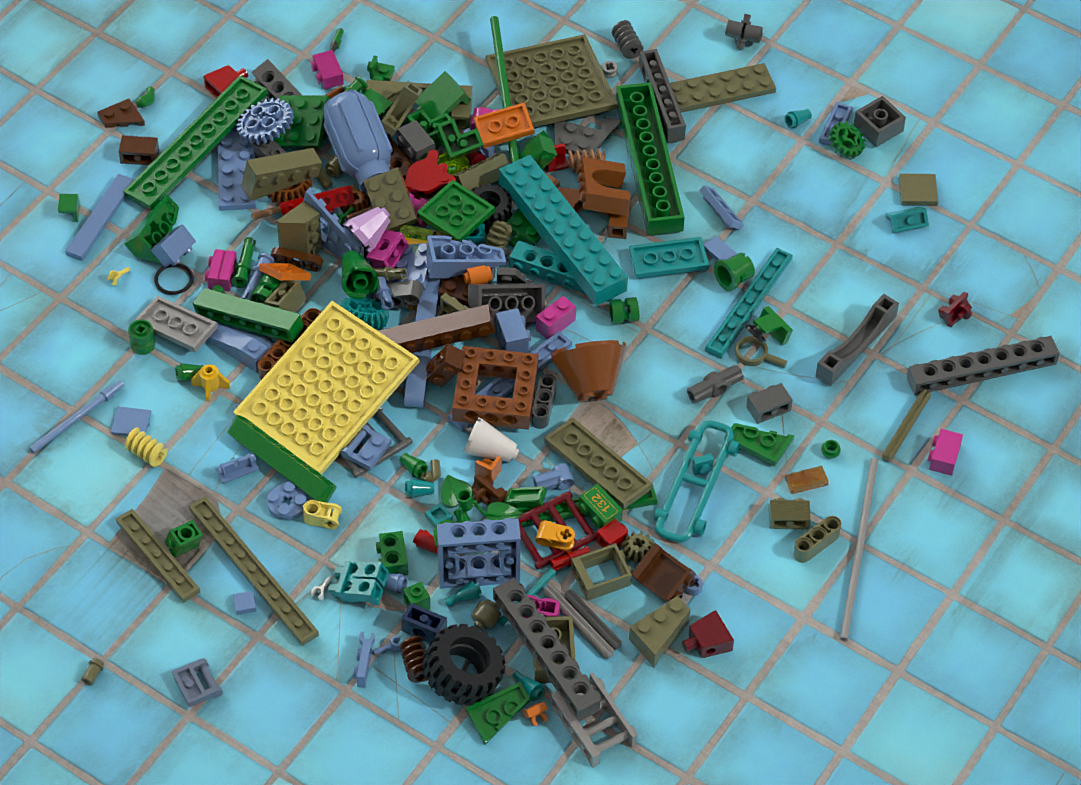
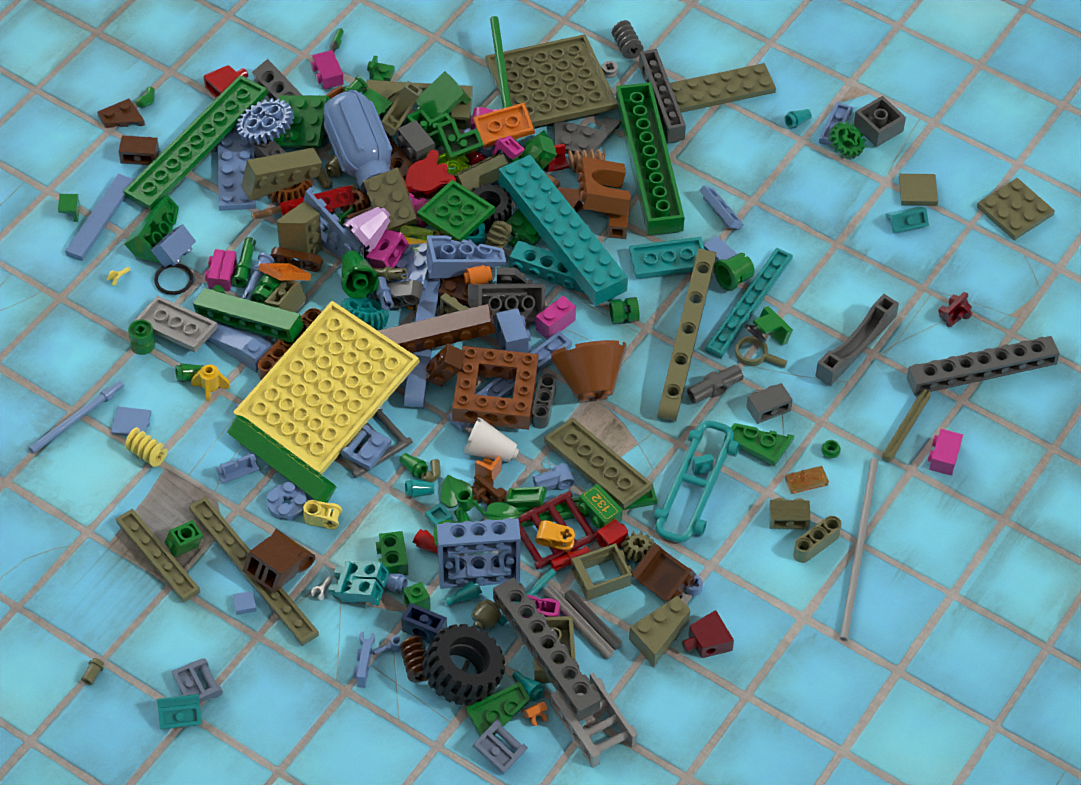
(179, 711): none -> teal plate
(277, 561): none -> reddish brown piece
(497, 752): none -> sand blue plate
(509, 147): none -> dark pink bracket
(684, 342): none -> olive beam
(744, 31): dark grey pin -> none
(1015, 208): none -> olive plate

